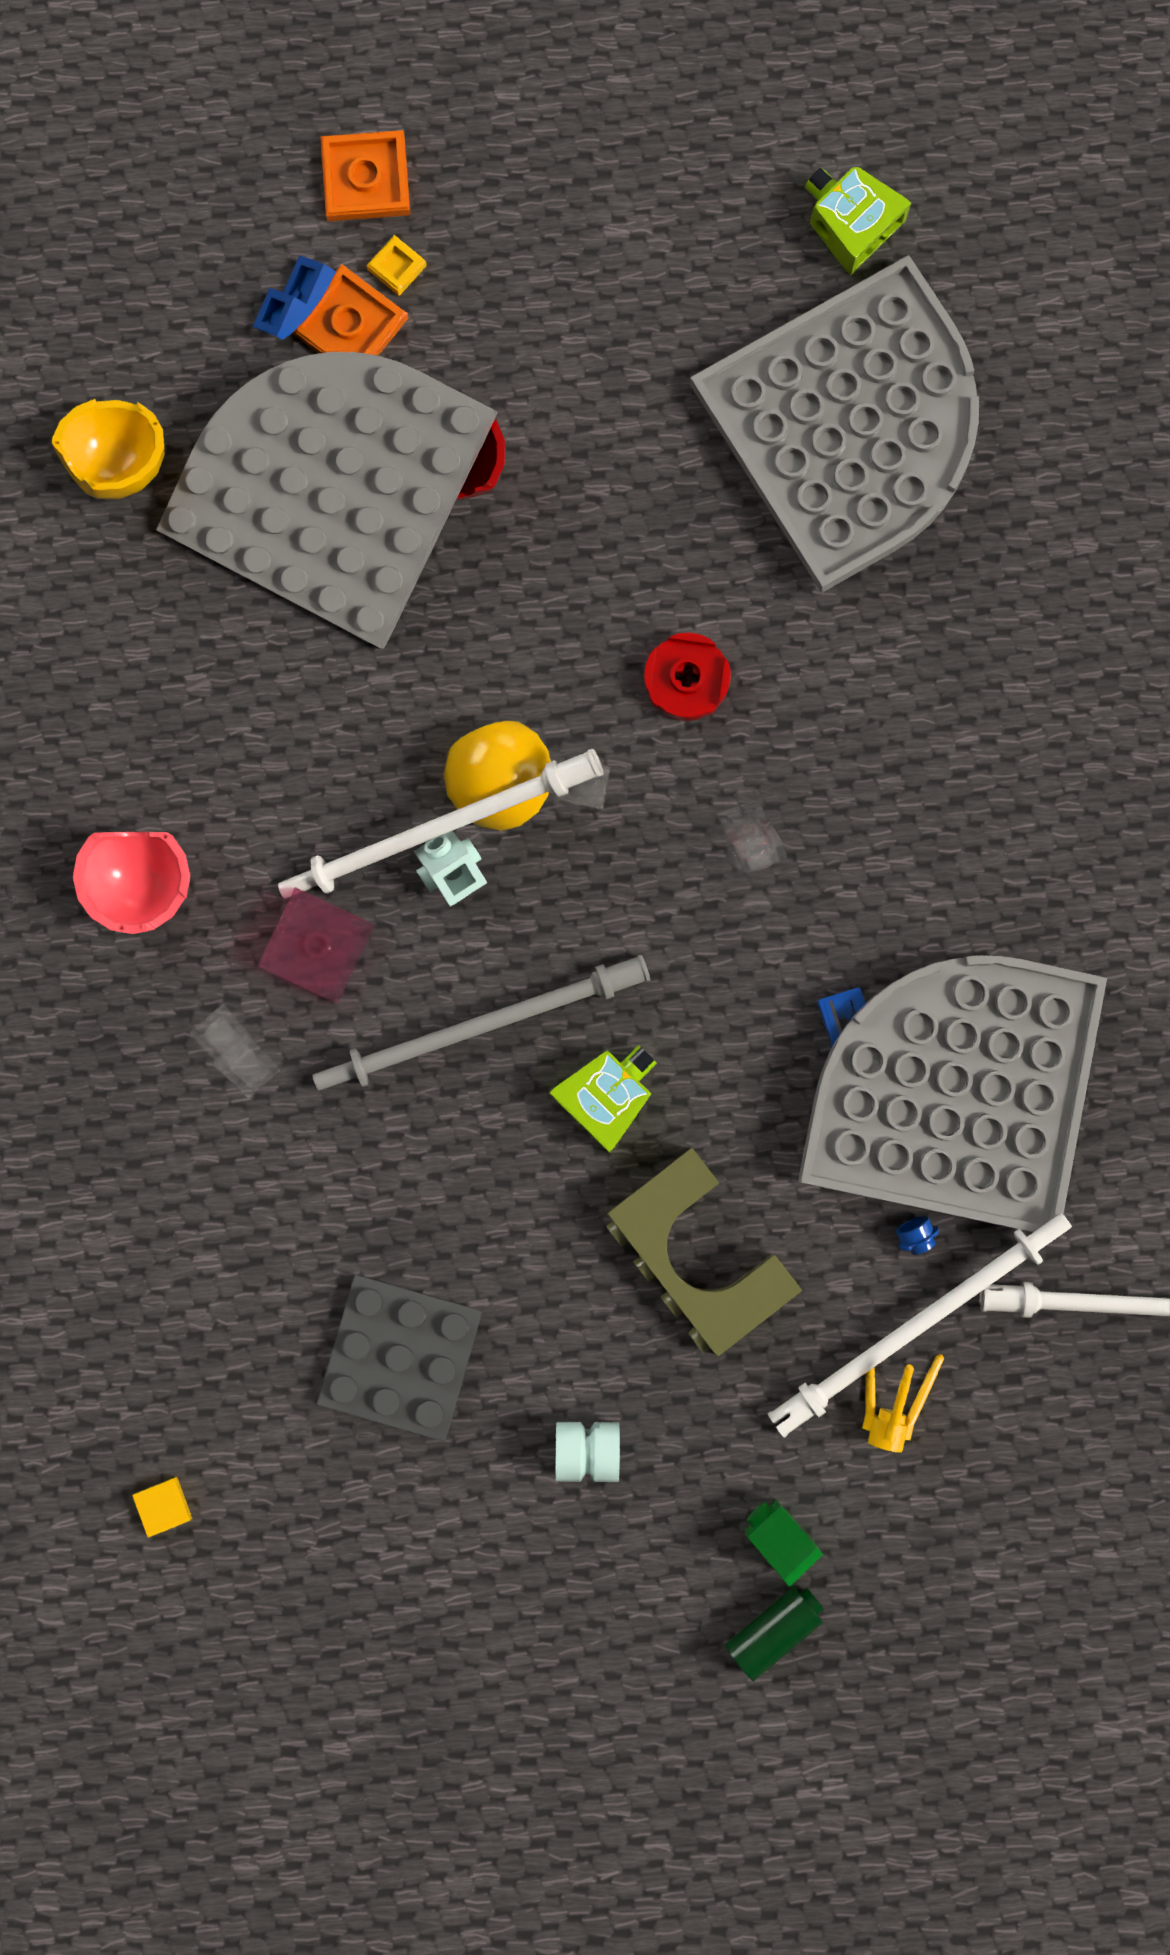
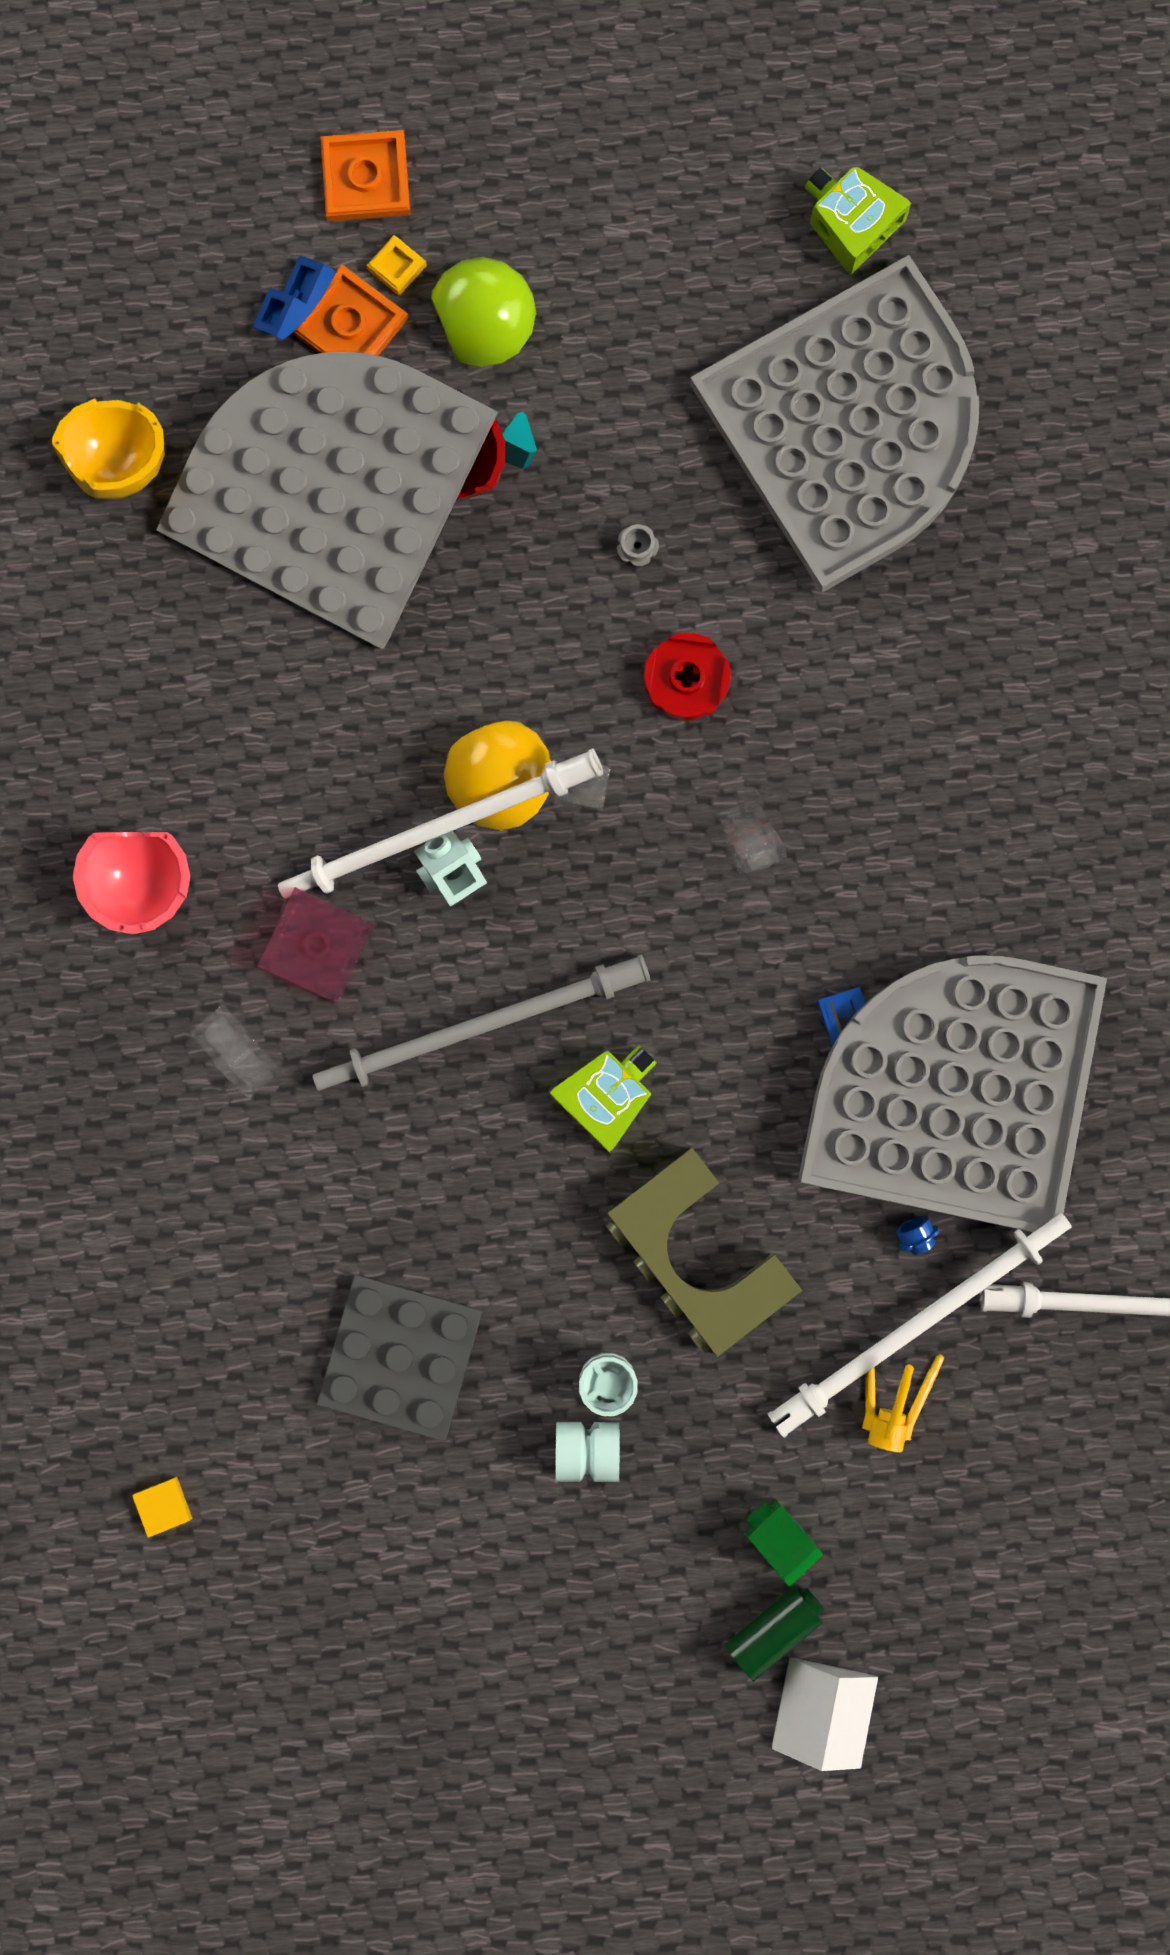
(484, 310): none -> lime cylinder
(519, 442): none -> teal slope
(608, 1384): none -> light aqua wheel
(640, 534): none -> light grey plate
(824, 1715): none -> white slope

